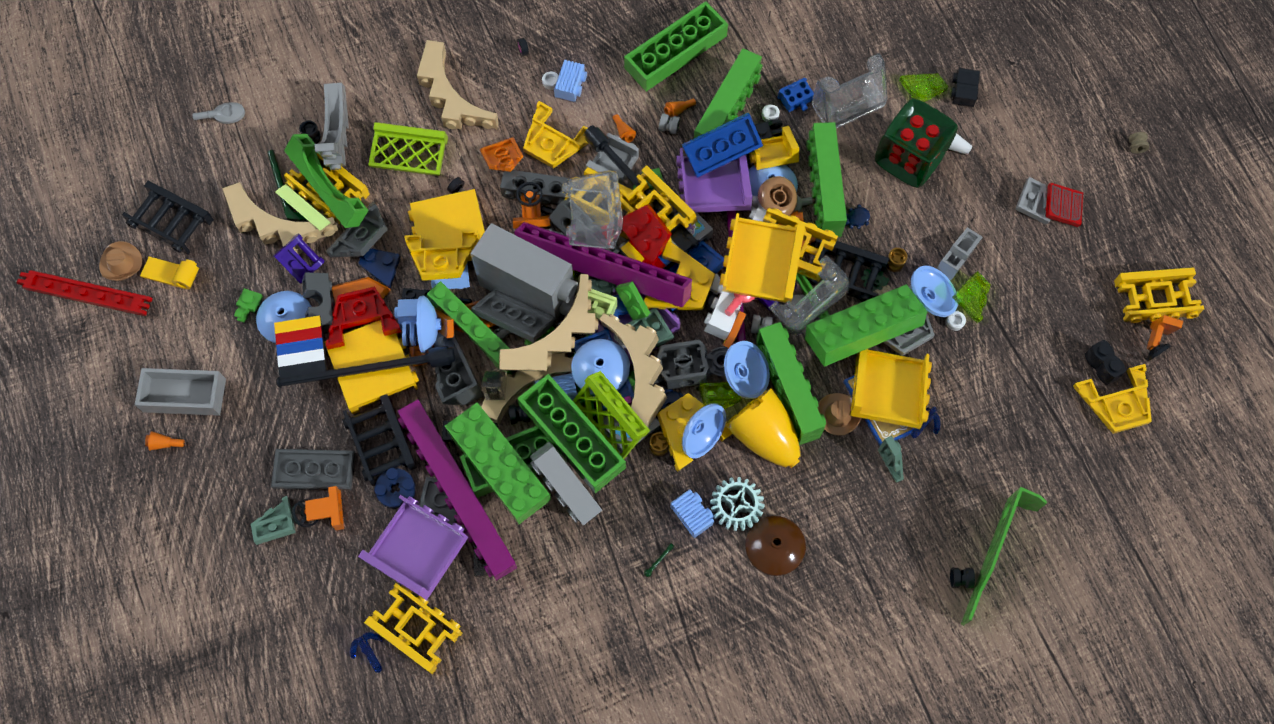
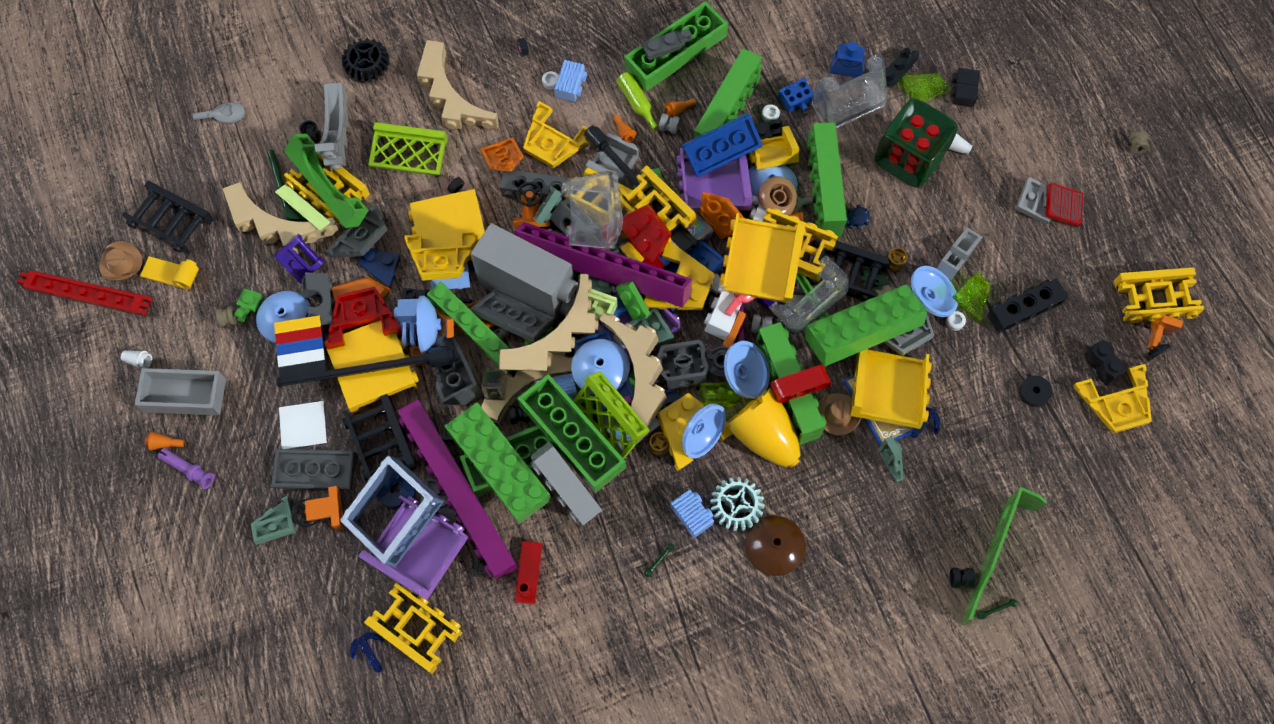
(138, 359): none -> white cone
(192, 472): none -> medium lavender pin
(226, 316): none -> dark tan wheel
(302, 425): none -> white sticker
(366, 55): none -> black gear
(413, 526): none -> sand blue window
(528, 572): none -> red piece
(553, 199): none -> sand green wing
(636, 98): none -> lime piece
(666, 43): none -> dark grey hinge
(718, 213): none -> orange tile
(800, 383): none -> red beam
(848, 60): none -> blue torso
(900, 66): none -> black hinge
(982, 615): none -> dark green hinge
(1003, 320): none -> black brick
(1041, 385): none -> black piece

